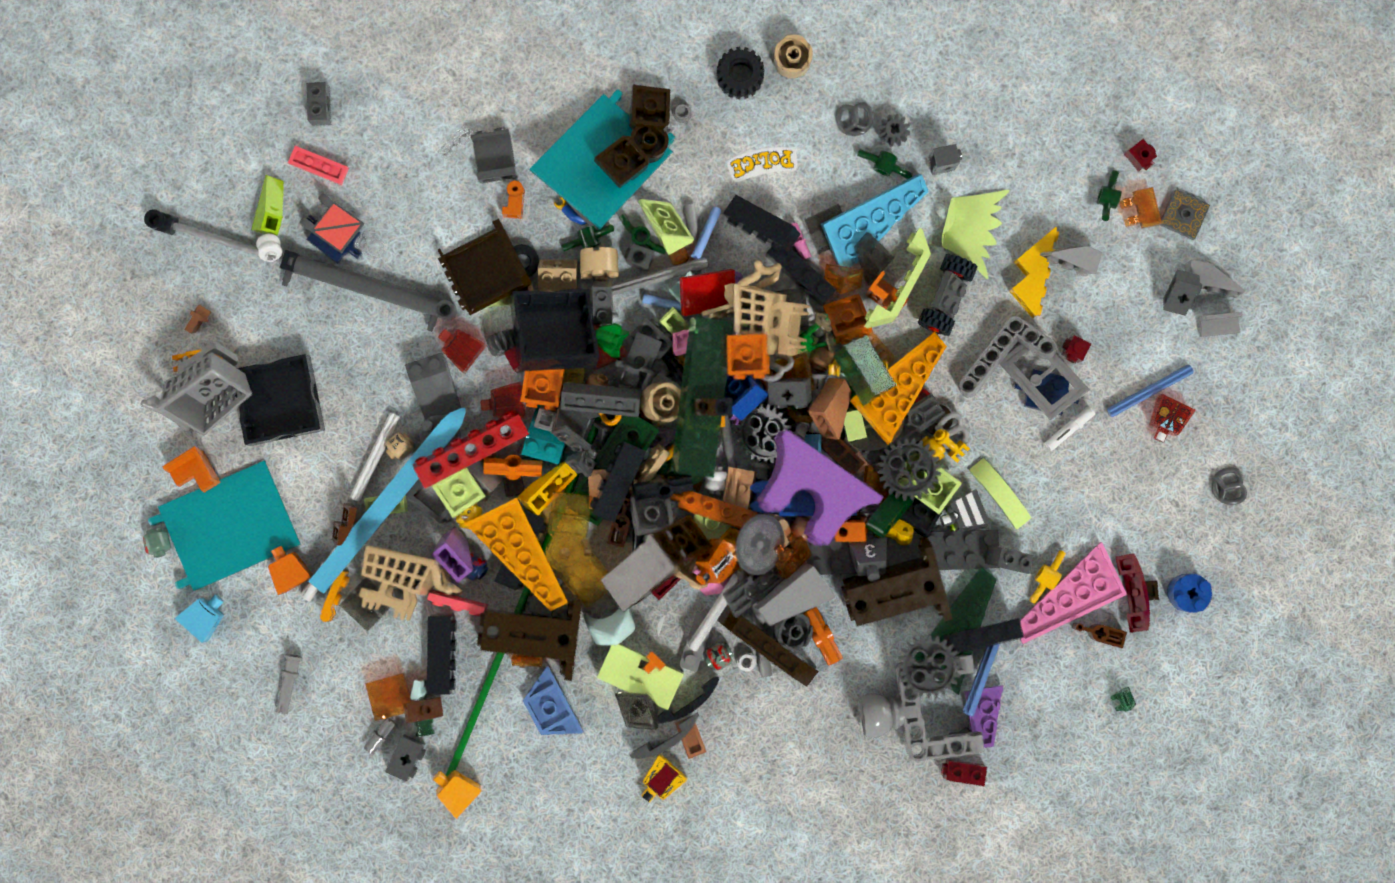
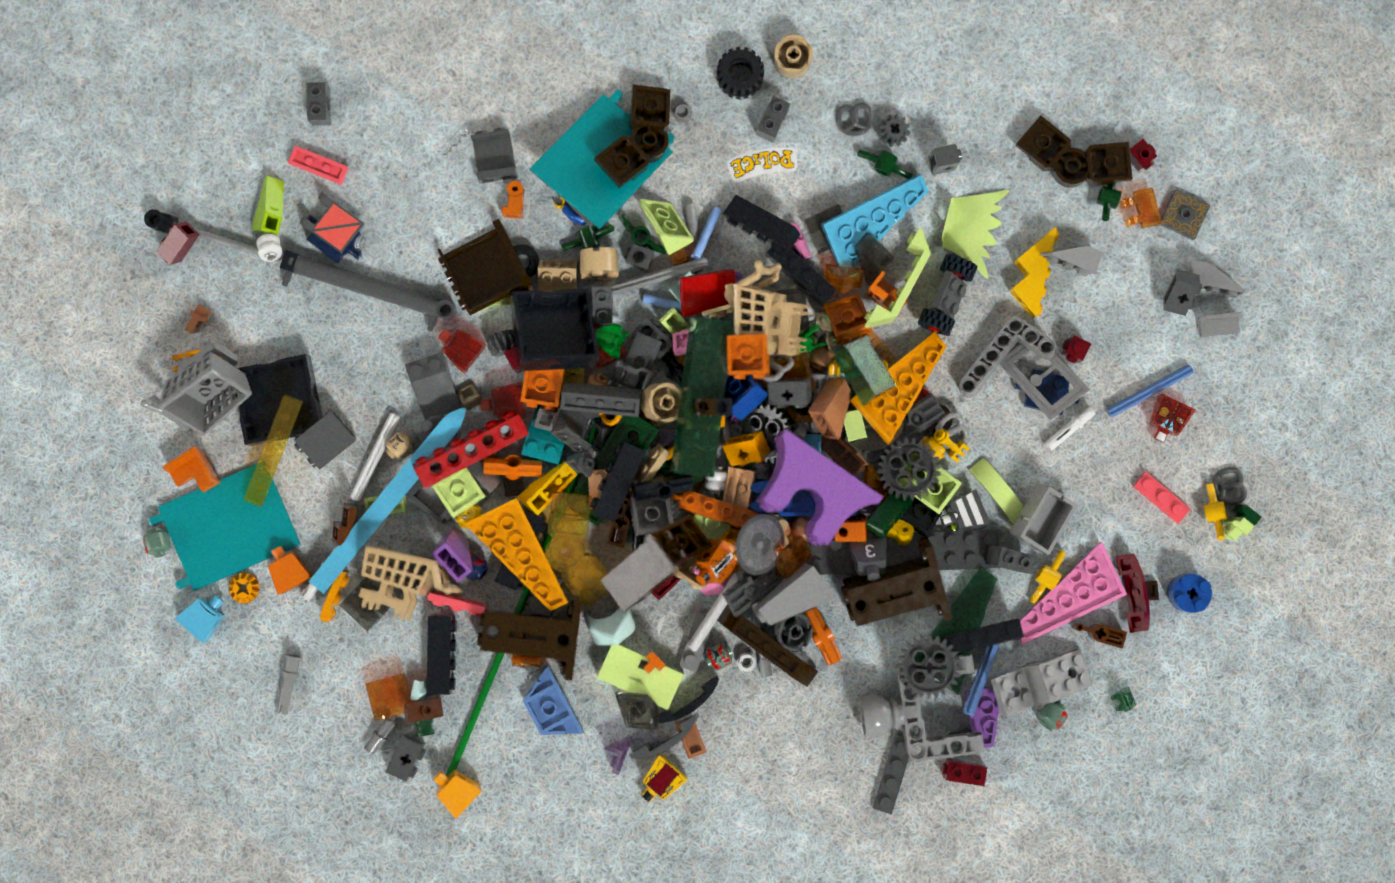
(177, 242): none -> brick
(252, 588): none -> light orange gear
(273, 450): none -> clear yellow tile
(324, 440): none -> dark grey panel
(469, 396): none -> dark tan slope
(620, 747): none -> clear purple slope
(746, 449): none -> light orange brick
(773, 119): none -> dark grey brick
(892, 776): none -> dark grey plate
(1041, 682): none -> light grey bracket
(1043, 518): none -> light grey piece
(1052, 152): none -> dark brown plate
(1053, 715): none -> sand green head
(1161, 497): none -> coral plate
(1215, 512): none -> yellow piece
(1241, 523): none -> hips

